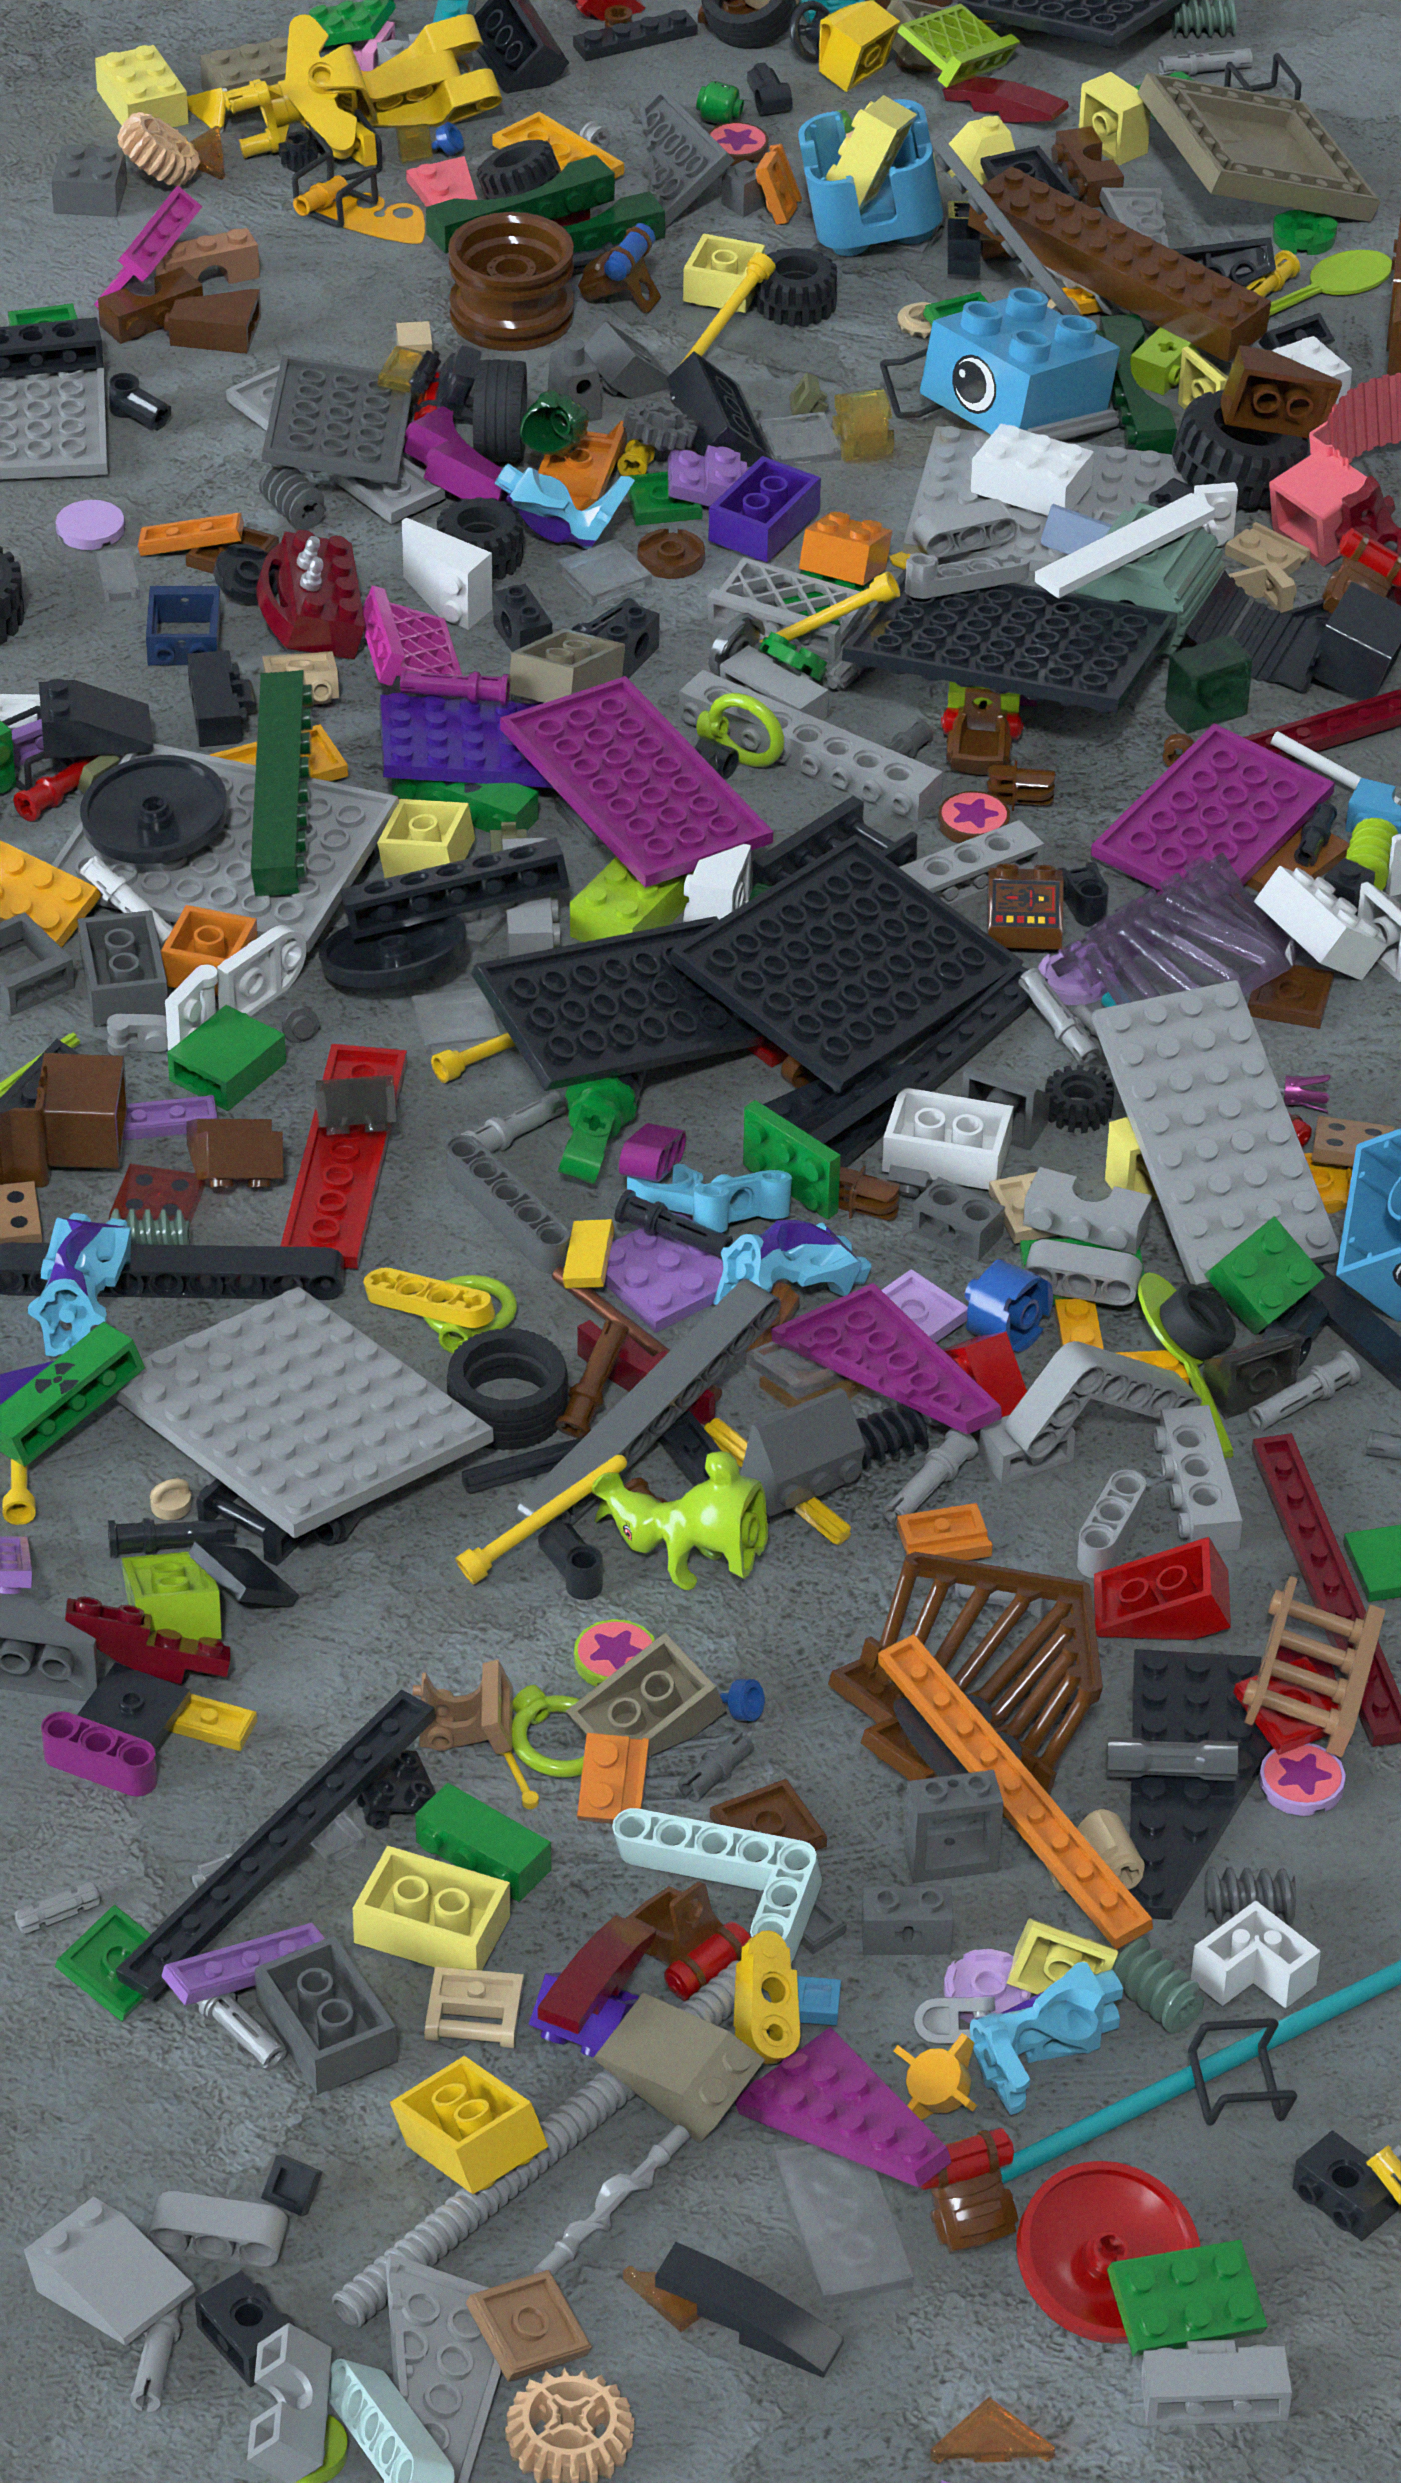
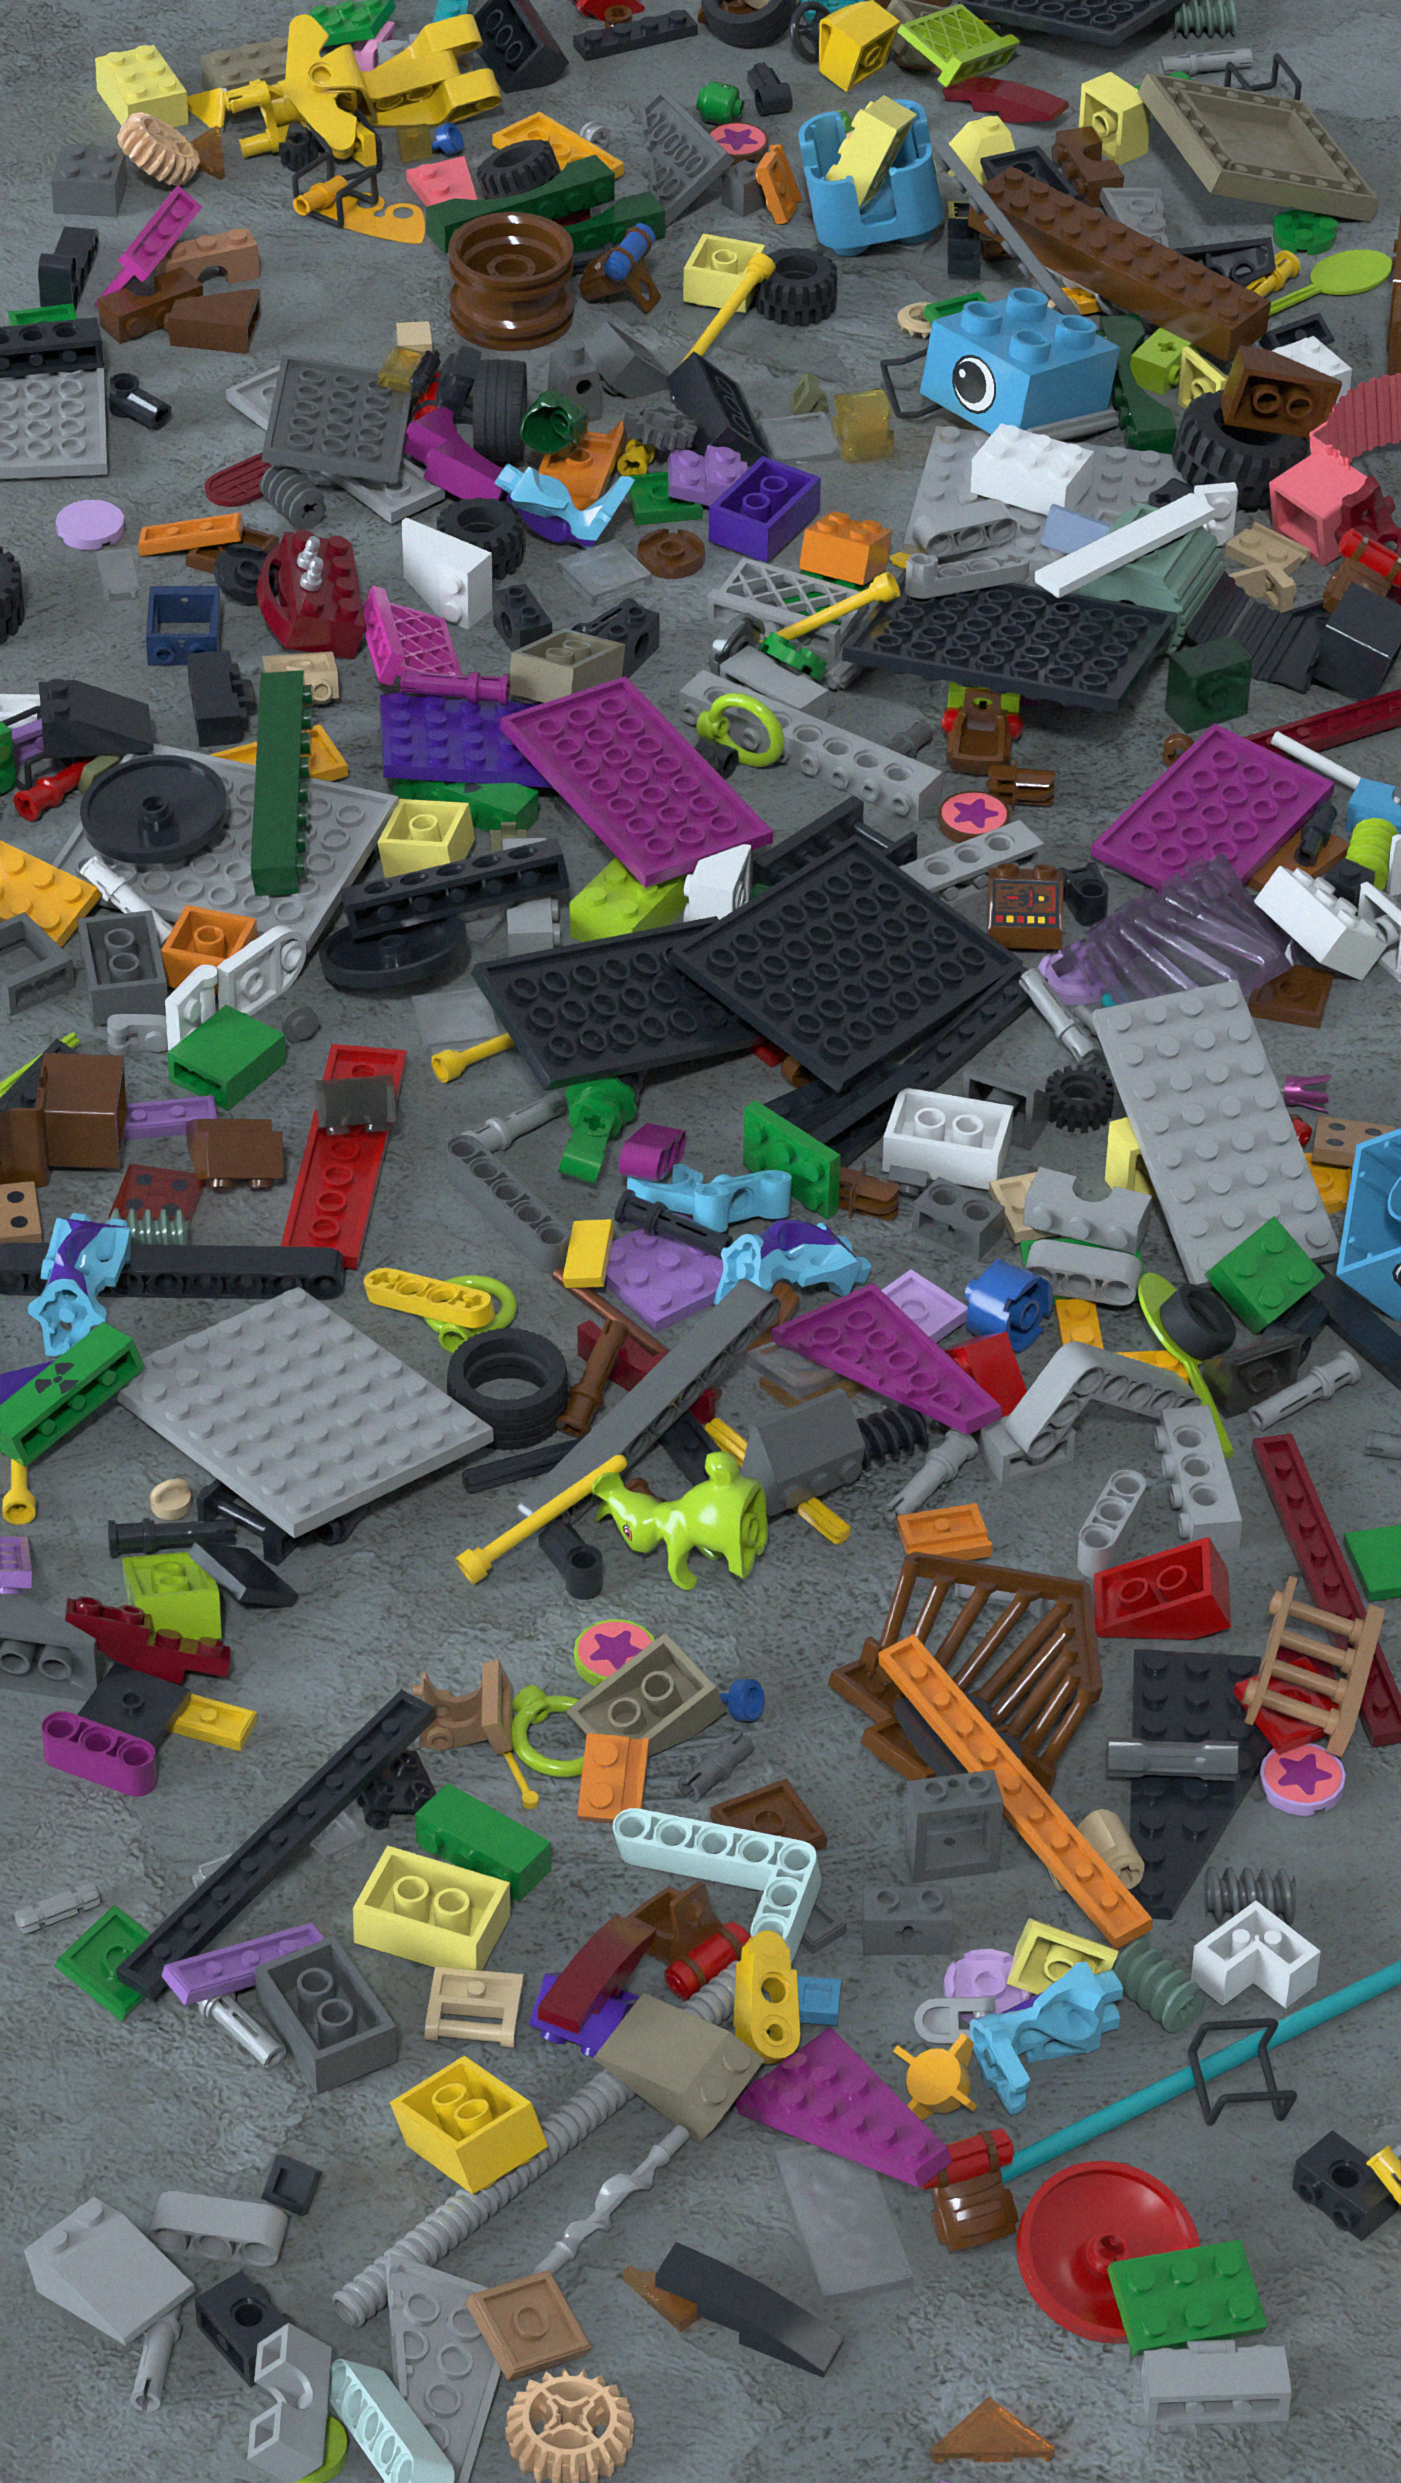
(66, 272): none -> black beam
(237, 483): none -> dark red window

